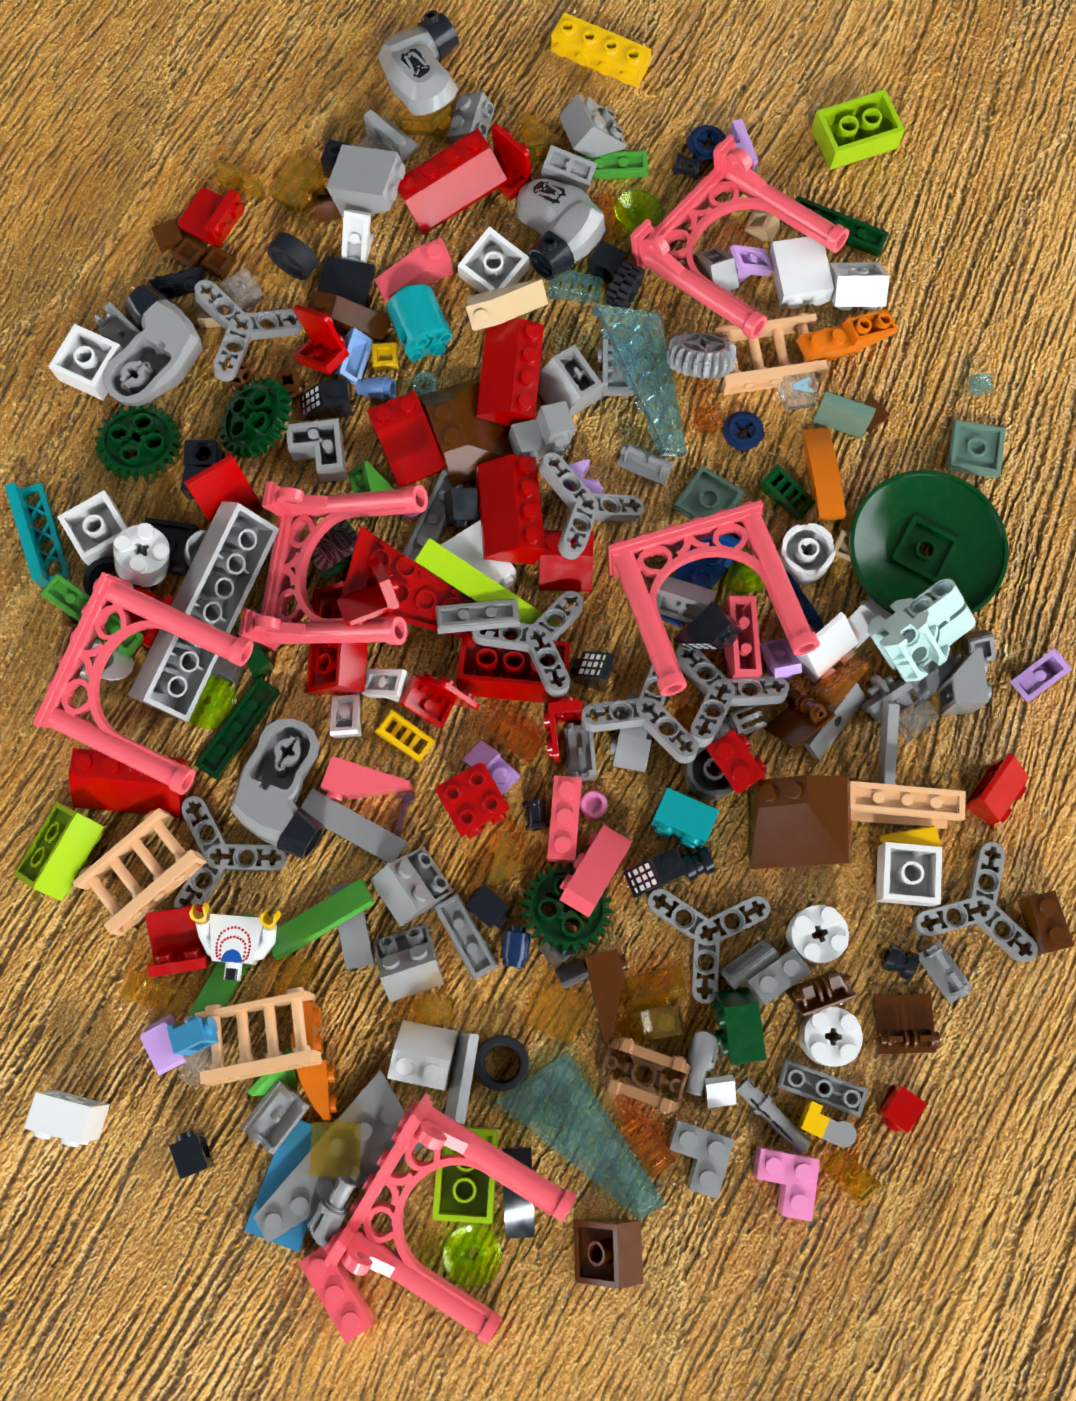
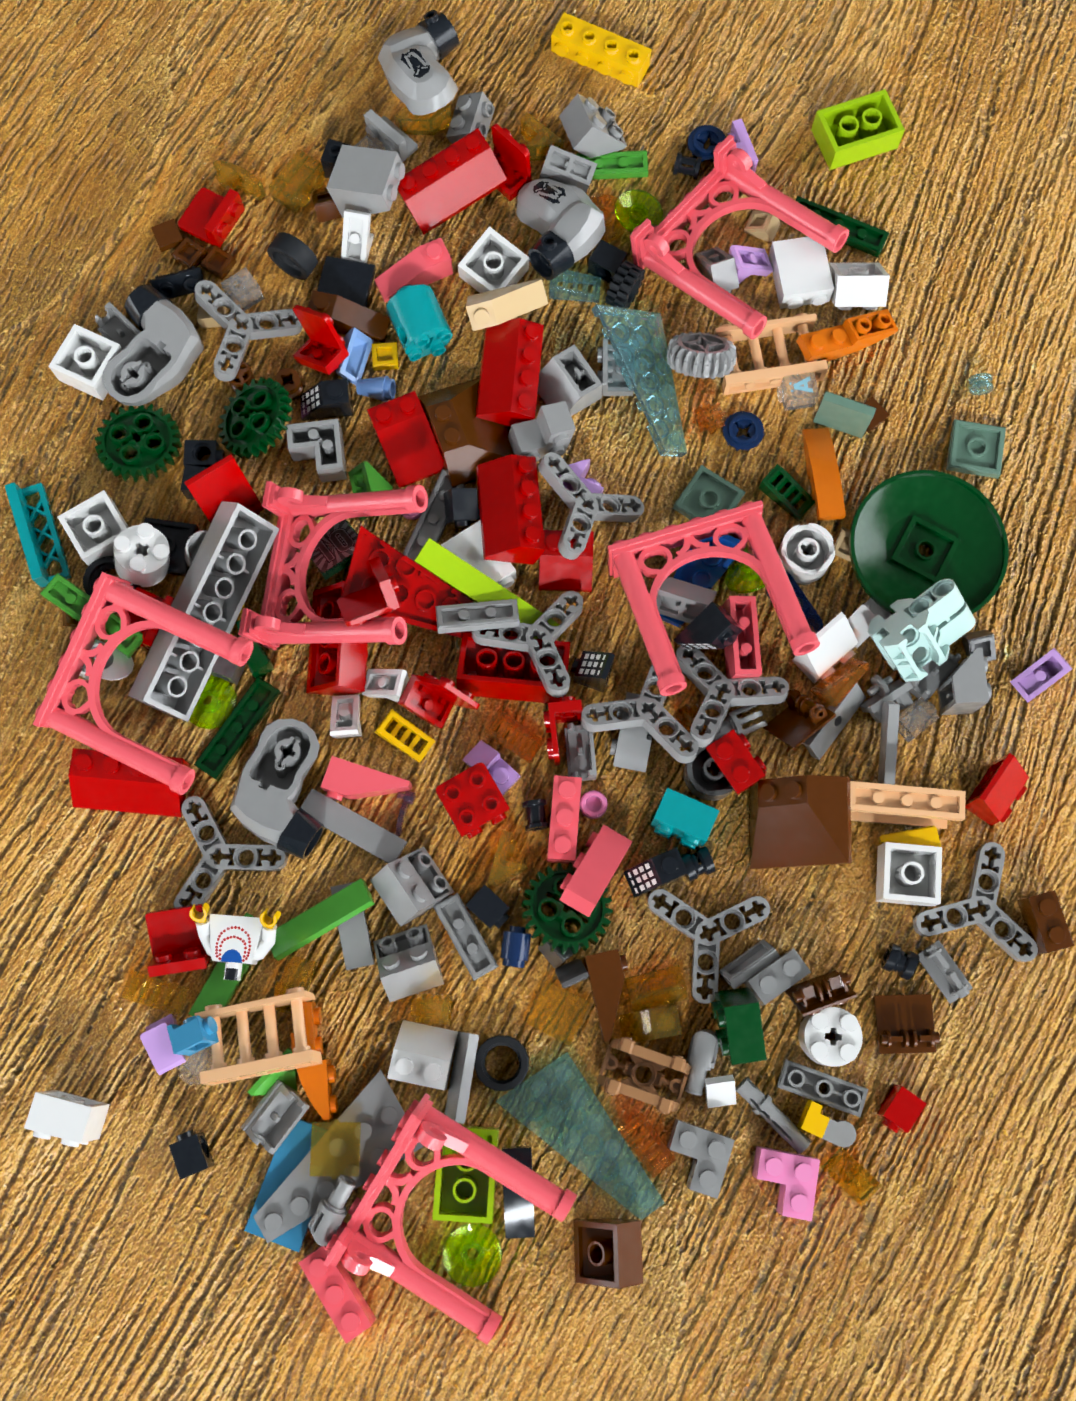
(59, 851): lime slope -> none
(163, 882): light nougat fence -> none
(424, 376): clear light blue bush -> none
(644, 464): light grey hinge -> none
(779, 659): lavender slope -> none
(823, 919): white brick -> none

